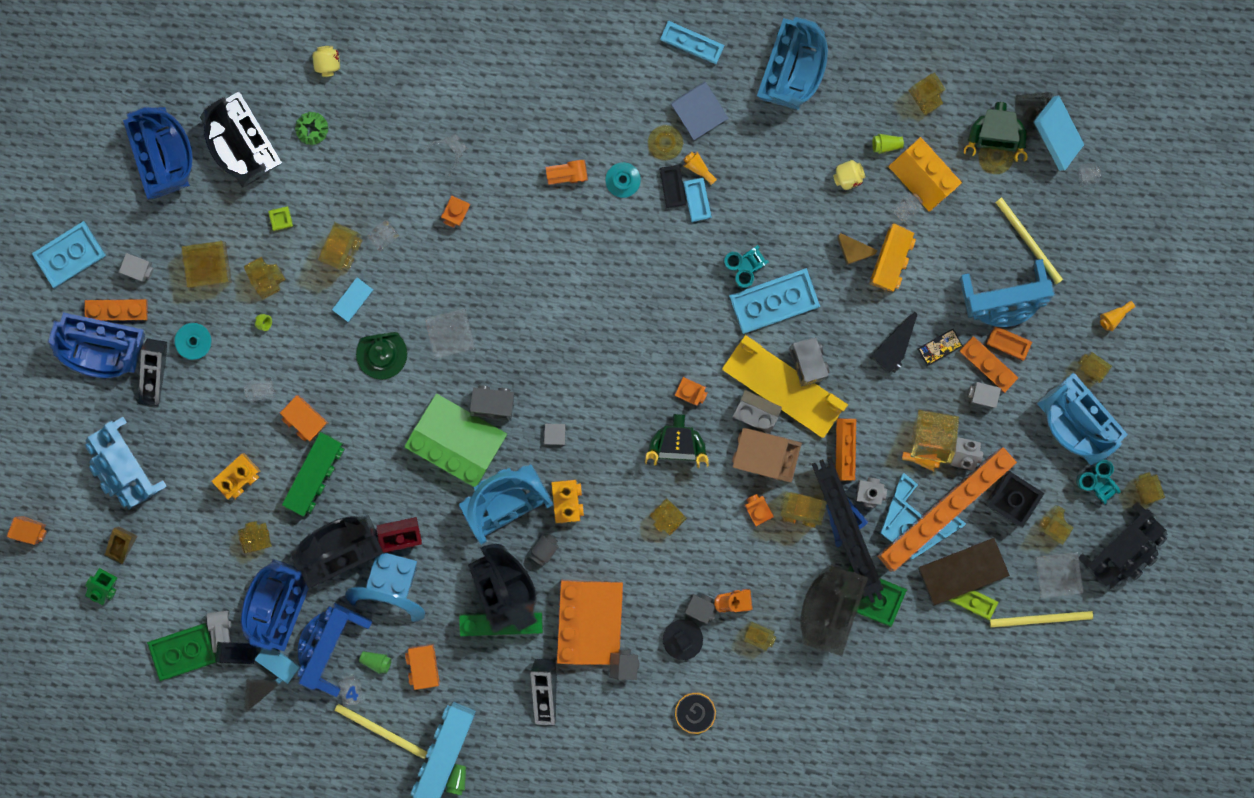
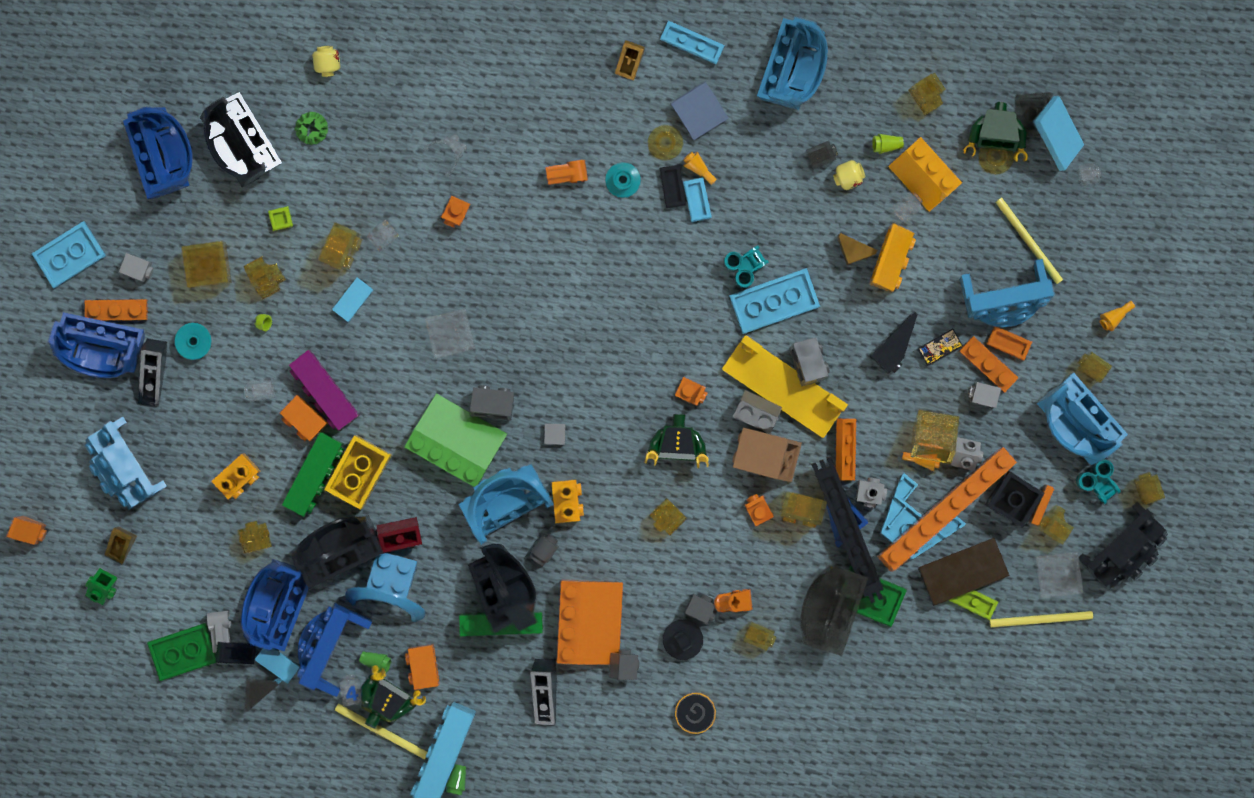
(324, 390): none -> magenta brick
(358, 472): none -> yellow brick
(381, 355): dark green hat -> none
(385, 700): none -> torso
(629, 60): none -> pearl gold slope
(821, 155): none -> clear smoke brick
(1042, 505): none -> orange tile

